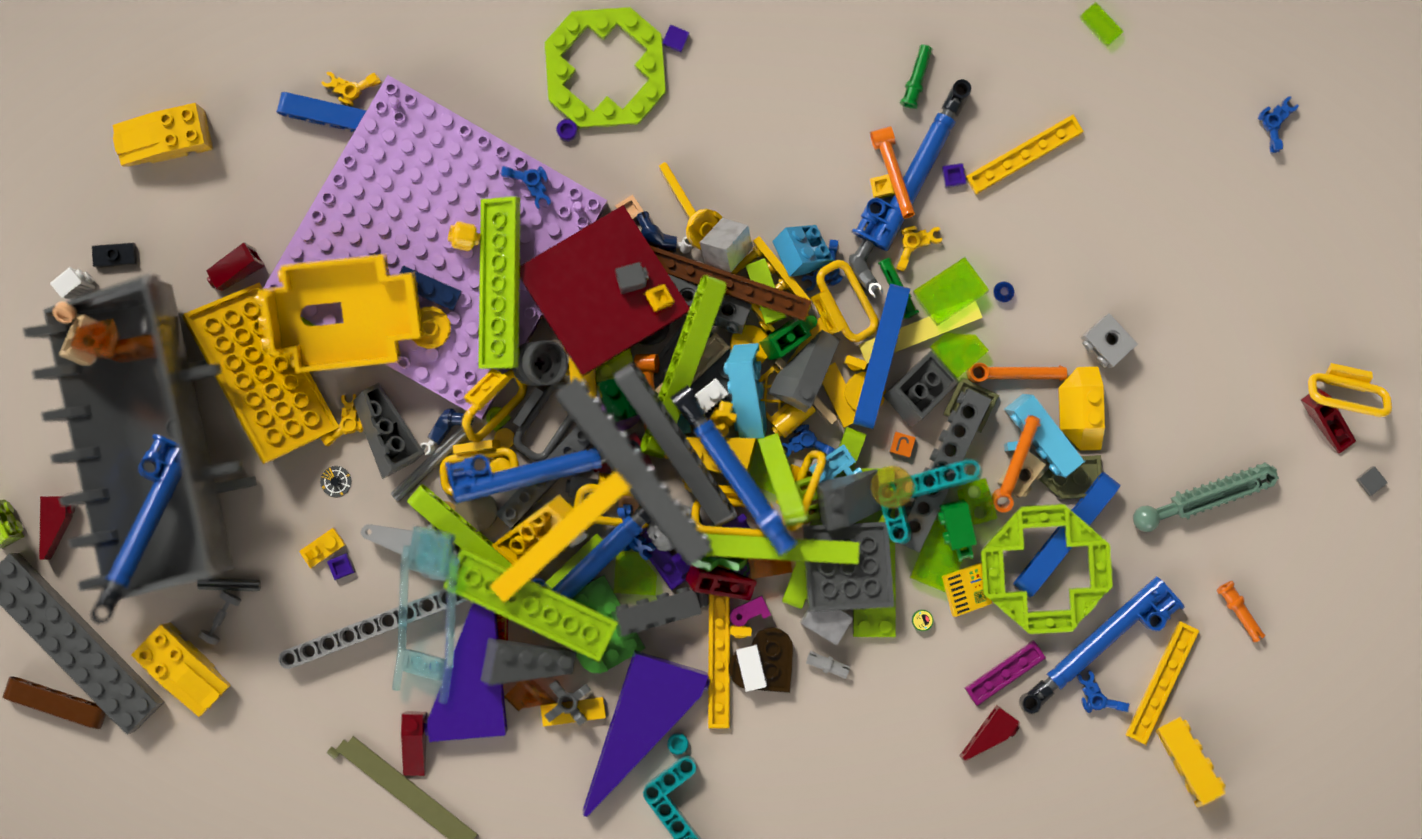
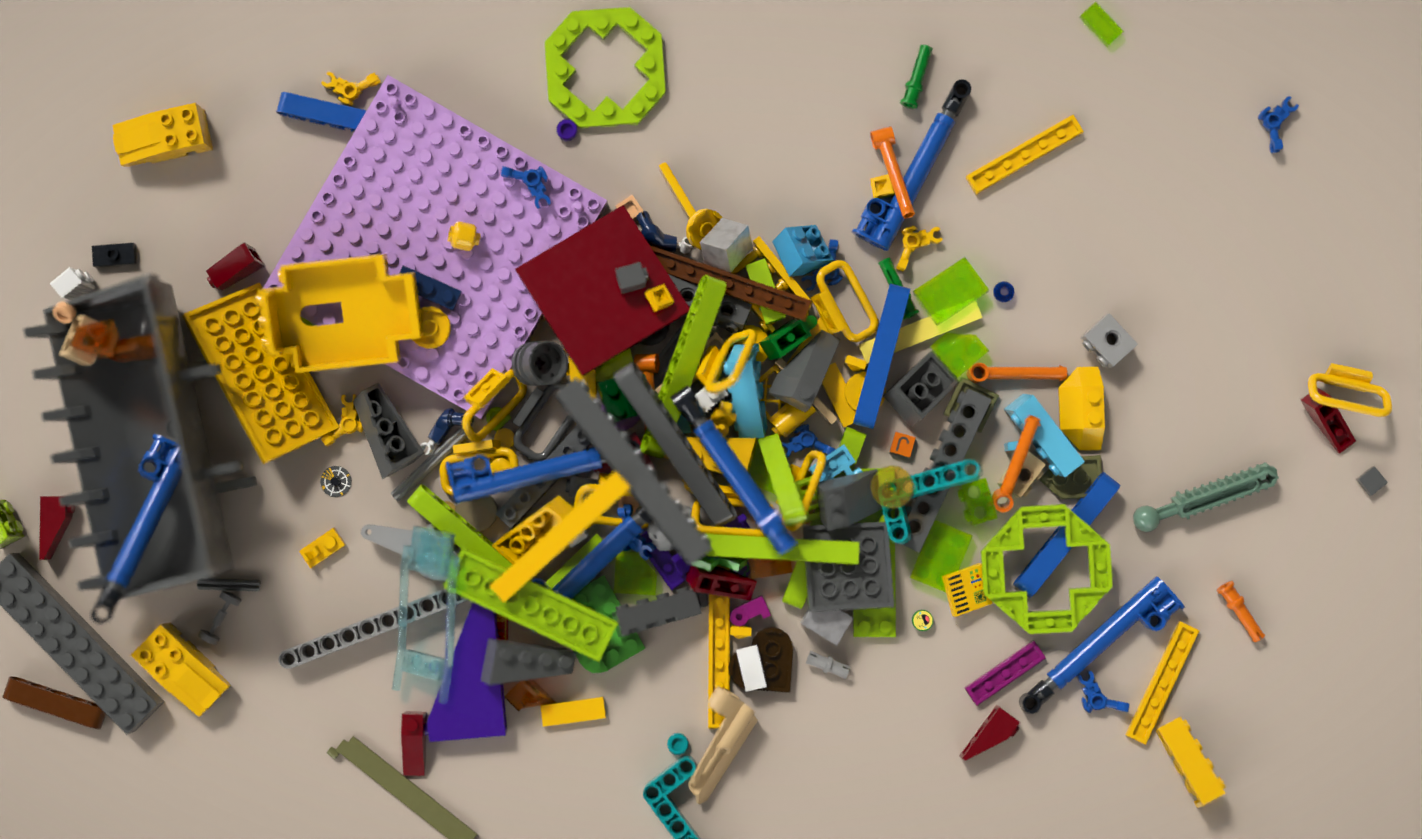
(341, 566): dark purple tile -> none
(499, 283): lime plate -> none
(574, 711): dark grey pin -> none
(648, 706): dark purple slope -> none
(675, 38): dark purple tile -> none
(715, 359): none -> yellow bar
(726, 743): none -> tan panel
(860, 268): dark grey arm -> none
(954, 175): dark purple tile -> none
(958, 528): green brick -> none

